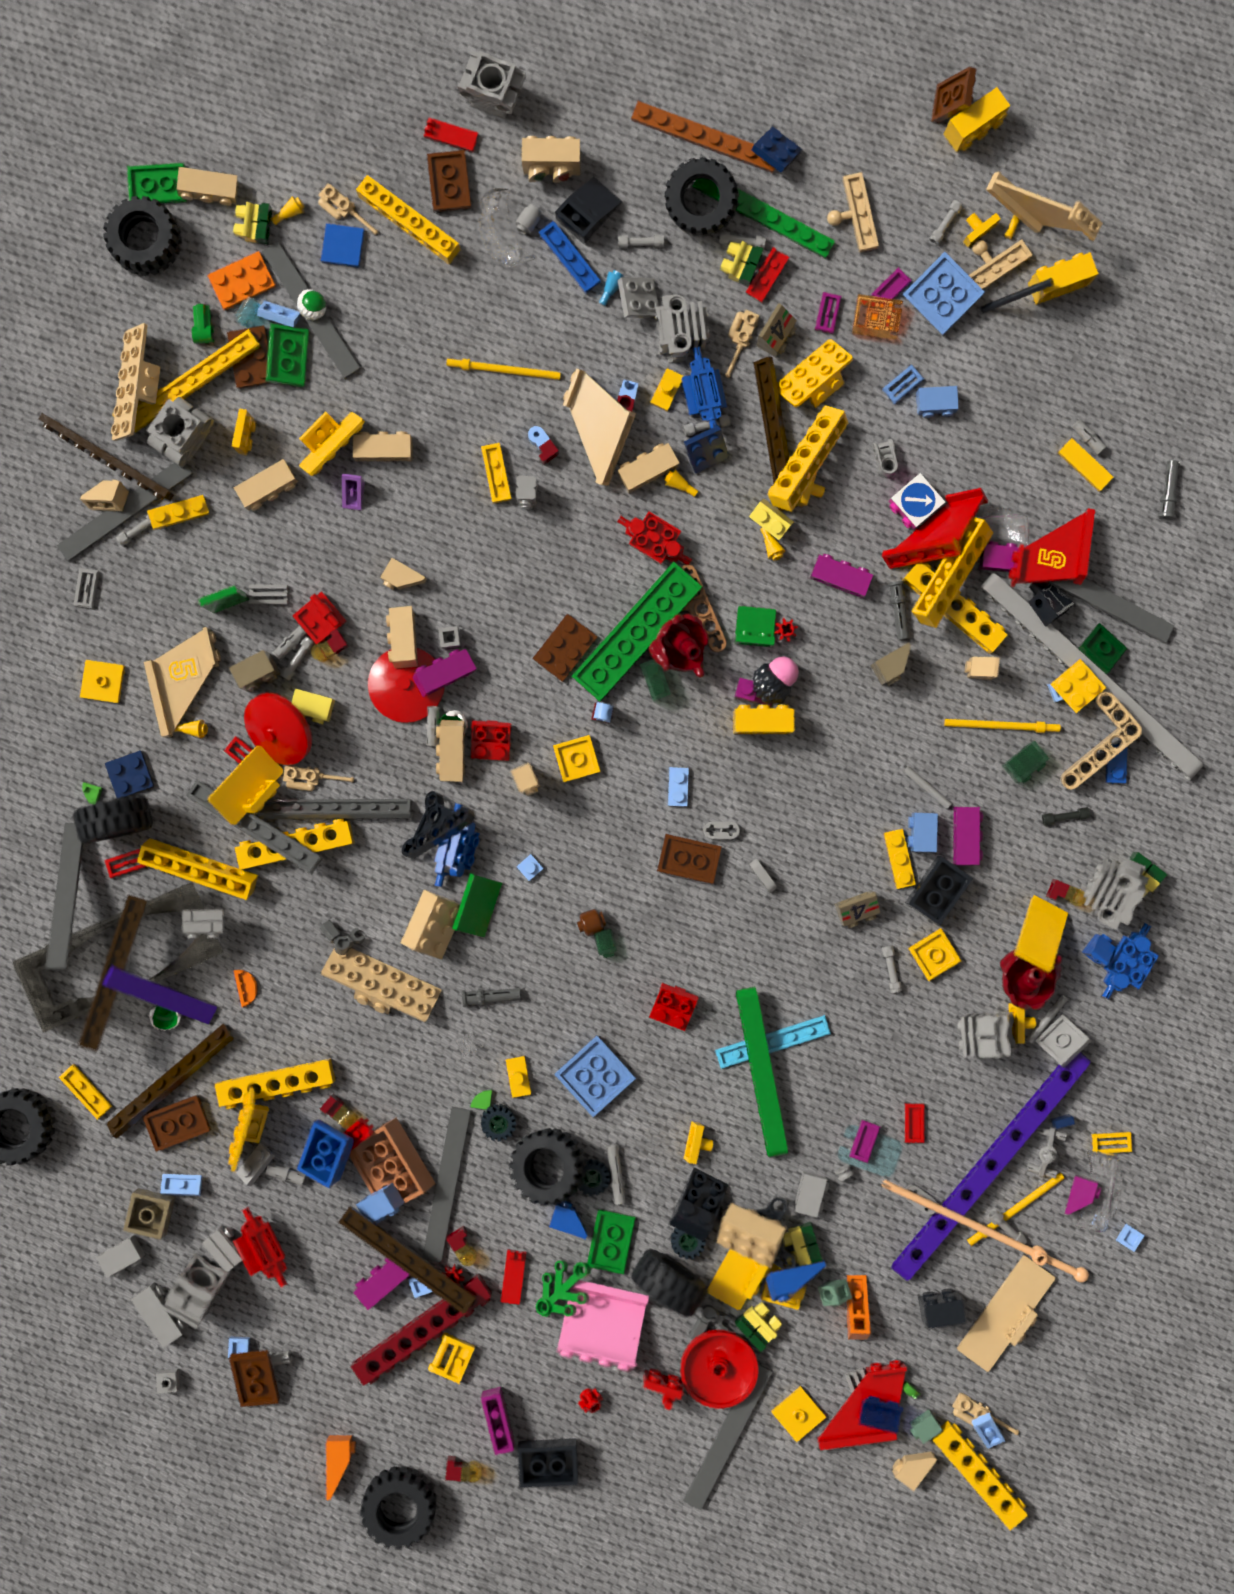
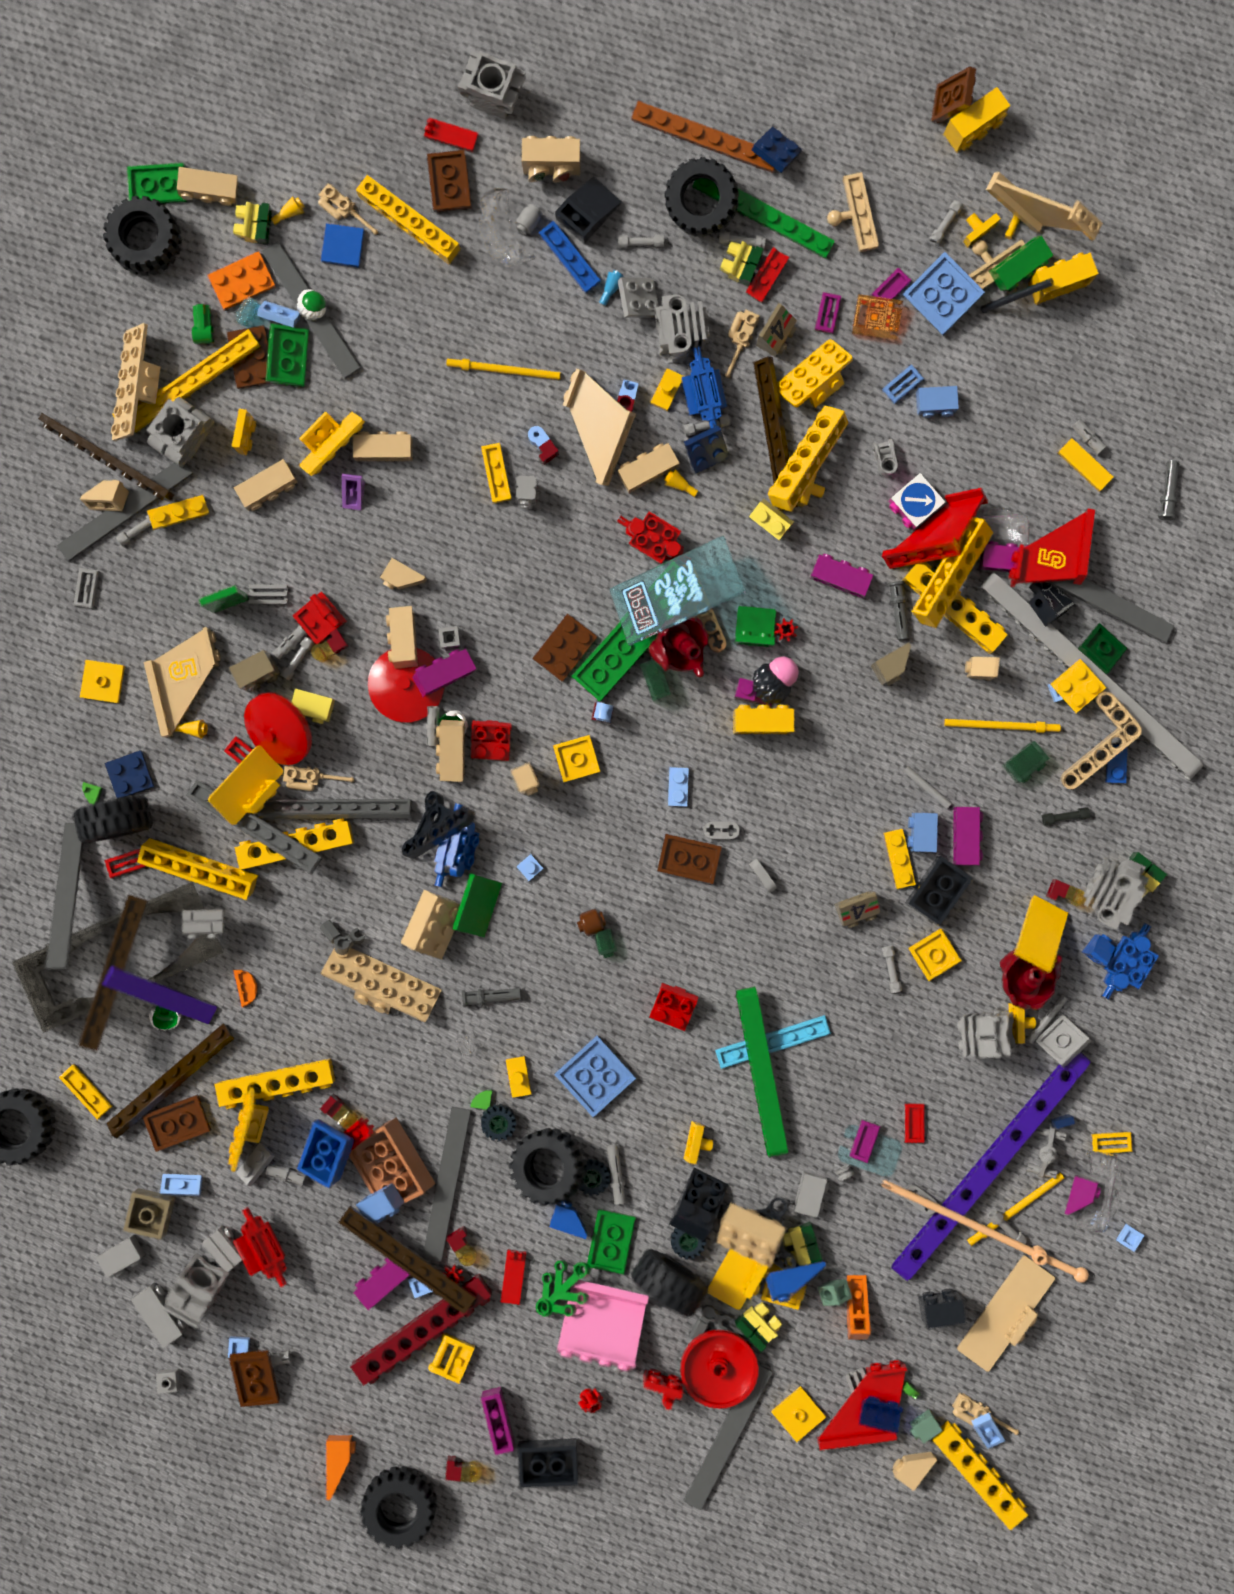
(676, 590): none -> clear light blue piece
(773, 548): yellow cone -> none
(1021, 264): none -> green brick

